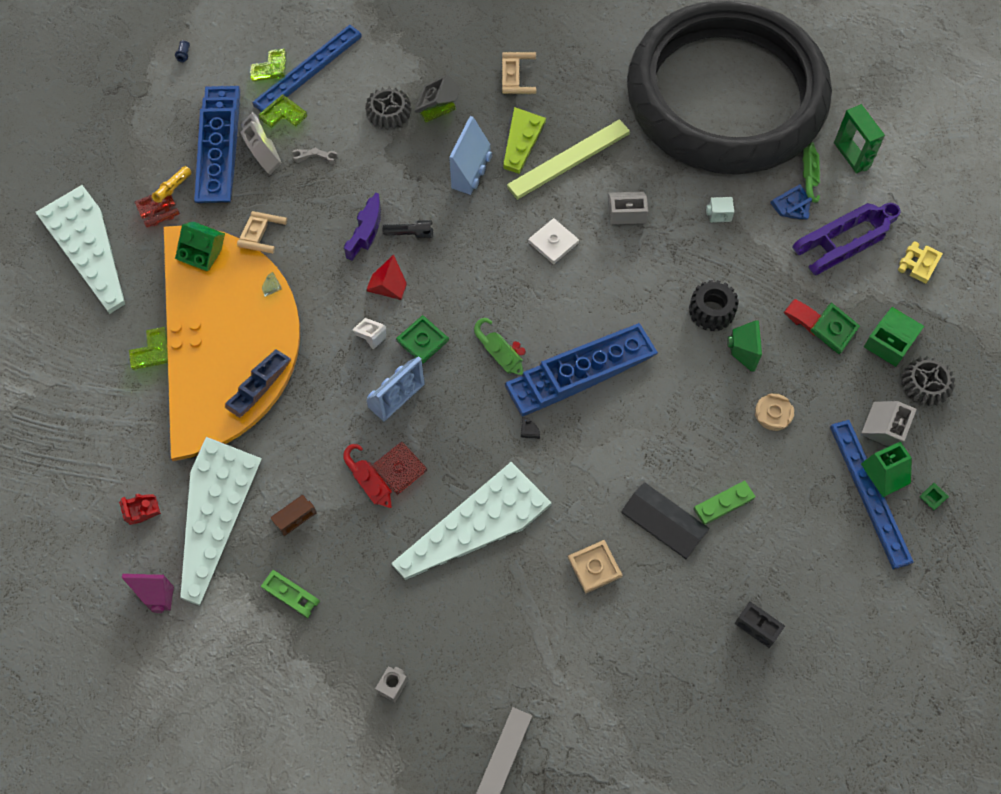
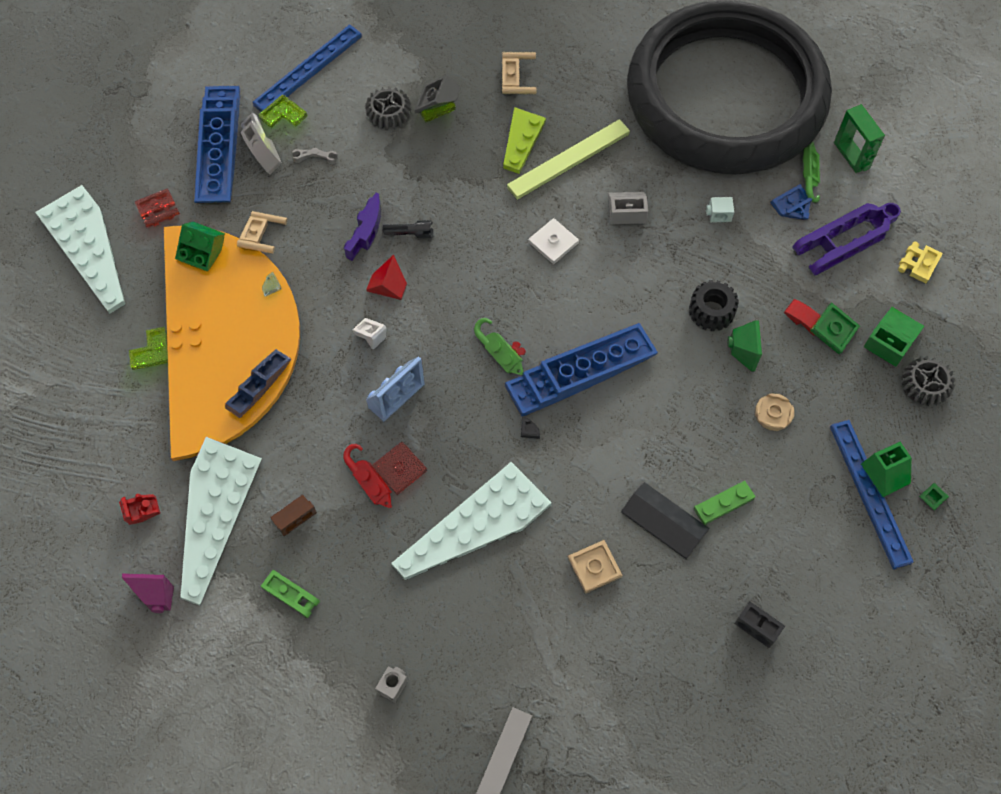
(167, 188): yellow pin -> none
(182, 53): dark blue pin -> none
(272, 69): clear neon green plate -> none
(422, 339): green plate -> none
(469, 158): light blue slope -> none
(888, 422): light grey slope -> none

